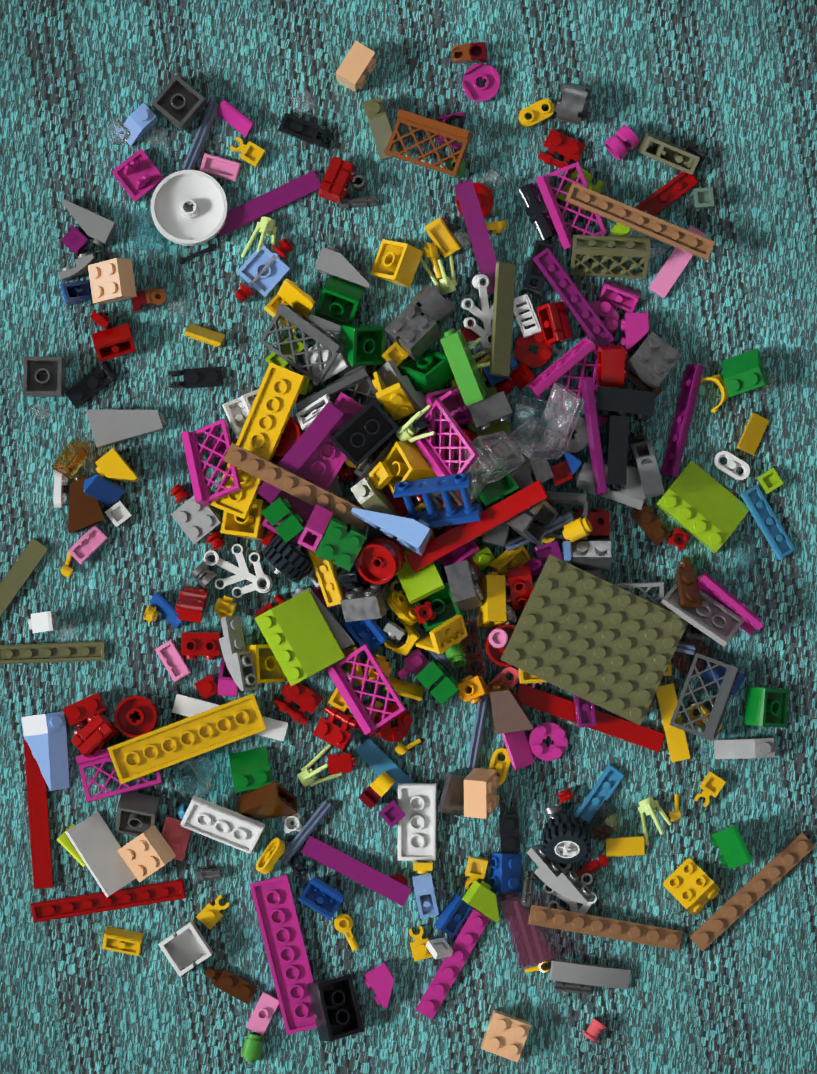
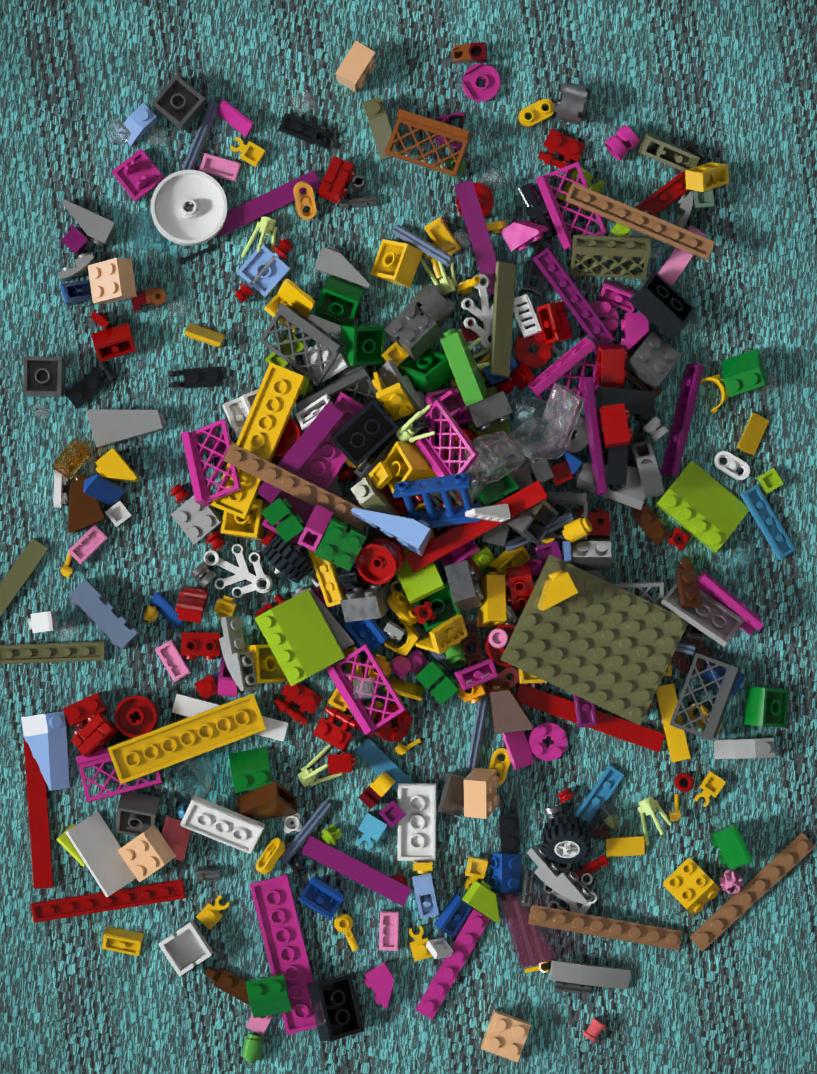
(104, 614): none -> sand blue wedge
(268, 995): none -> green slope
(305, 199): none -> light orange plate
(331, 834): none -> lime plate
(363, 688): none -> clear plate
(372, 828): none -> medium azure brick
(389, 930): none -> bright pink plate
(400, 665): none -> dark pink tile
(423, 245): none -> sand blue axle
(467, 286): none -> yellow plate
(476, 674): none -> dark pink slope
(492, 513): none -> white slope
(521, 233): none -> slope
(556, 589): none -> yellow slope
(615, 425): none -> red brick
(655, 429): none -> white wheel
(662, 305): none -> black brick
(686, 204): none -> light grey slope
(690, 782): none -> red plate
(707, 176): none -> yellow brick
(731, 881): none -> bright pink gear

